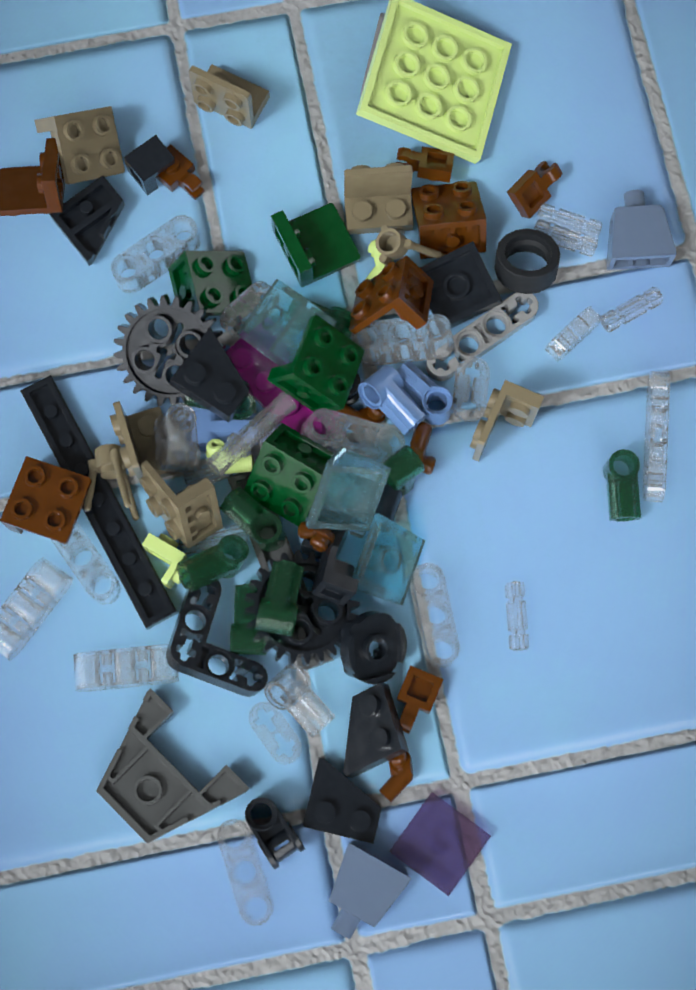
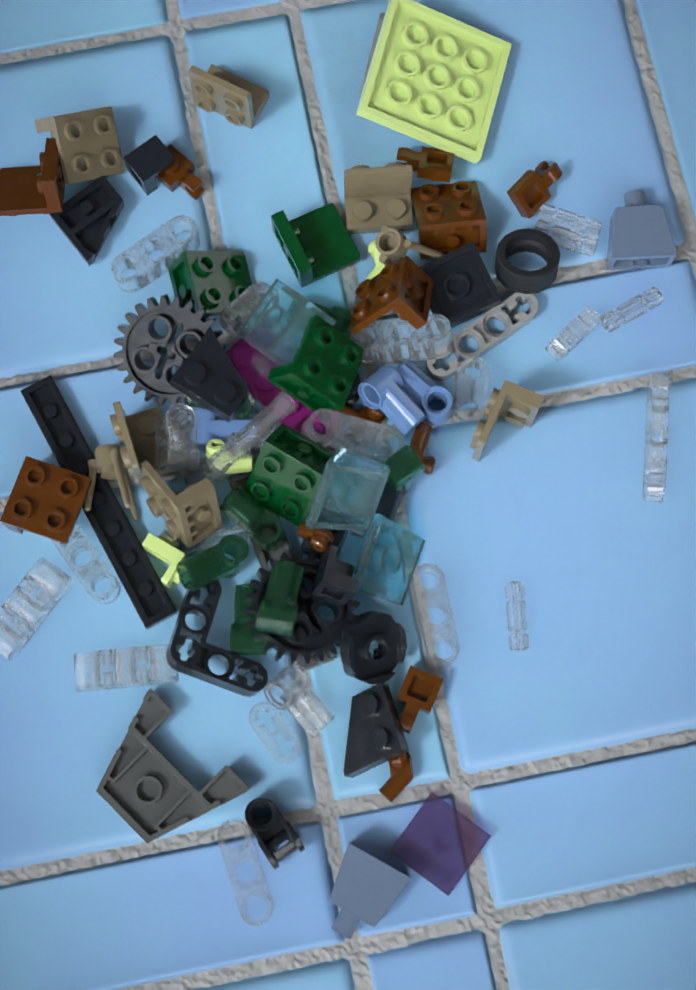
(340, 806): black wing -> none
(621, 489): clear green piece -> none

